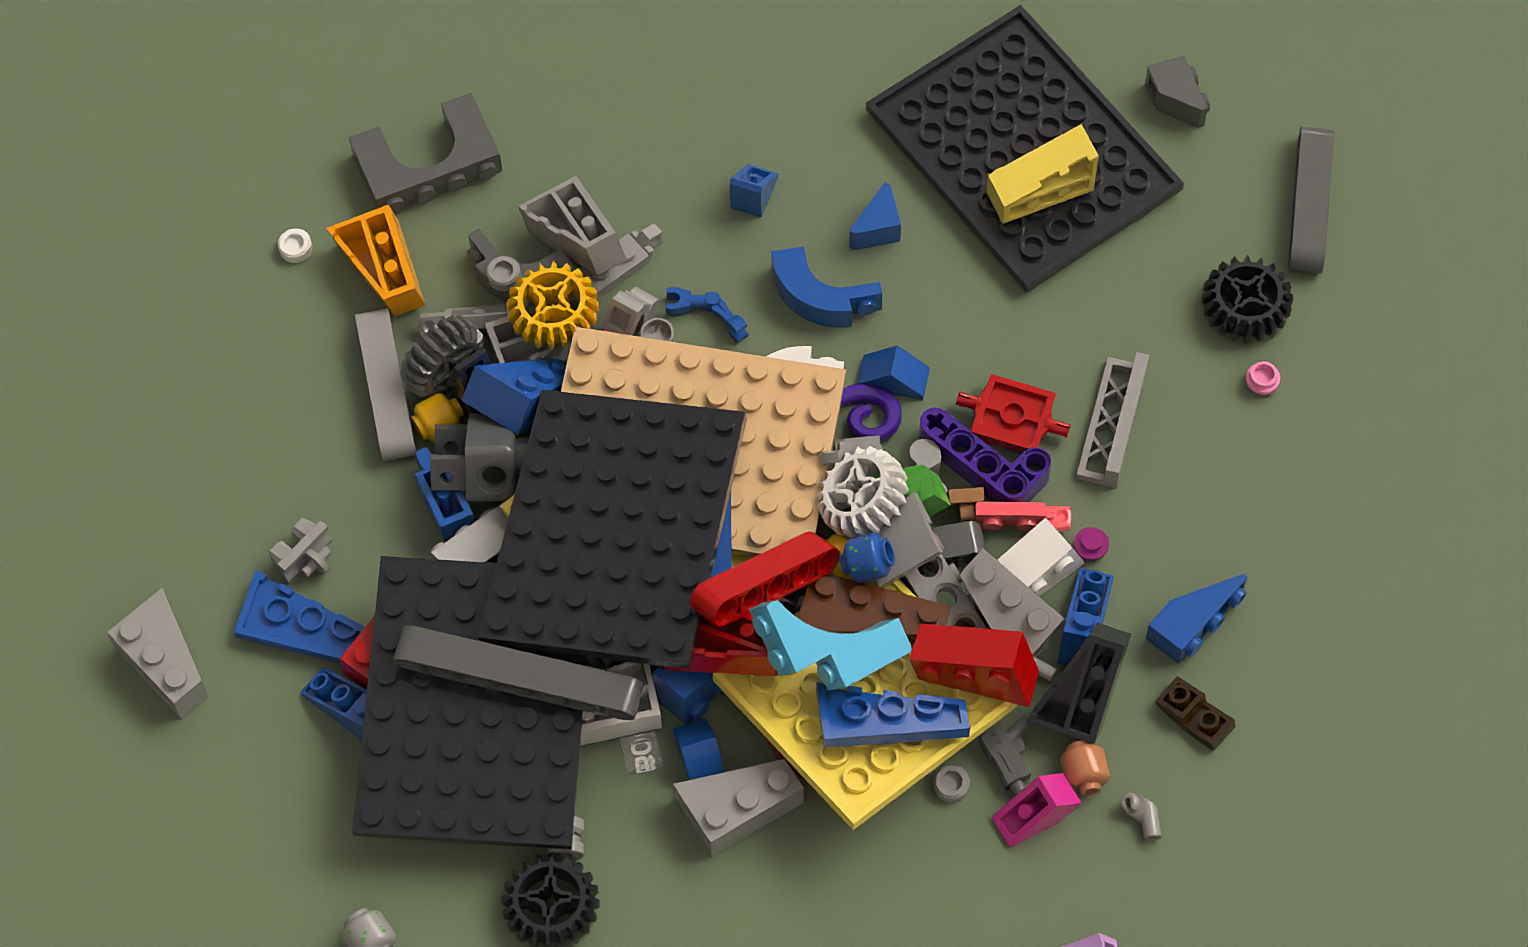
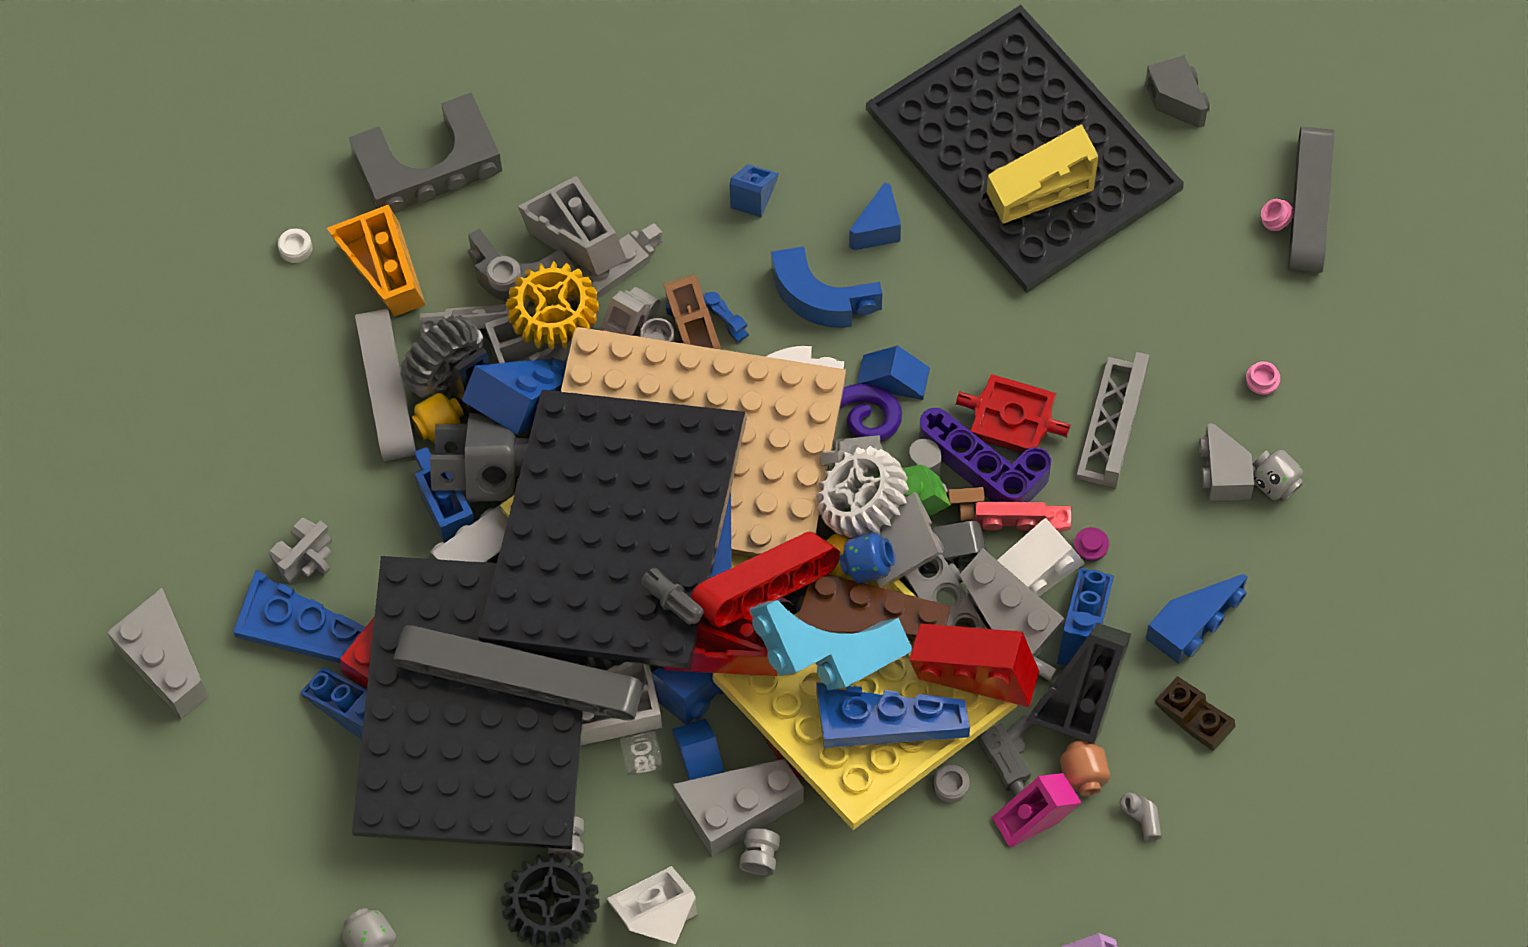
(656, 905): none -> white slope
(672, 596): none -> dark grey axle
(690, 312): none -> medium nougat slope
(759, 852): none -> light grey wheel
(1227, 468): none -> light grey slope
(1255, 314): black gear -> none
(1276, 214): none -> bright pink plate
(1277, 474): none -> light grey head

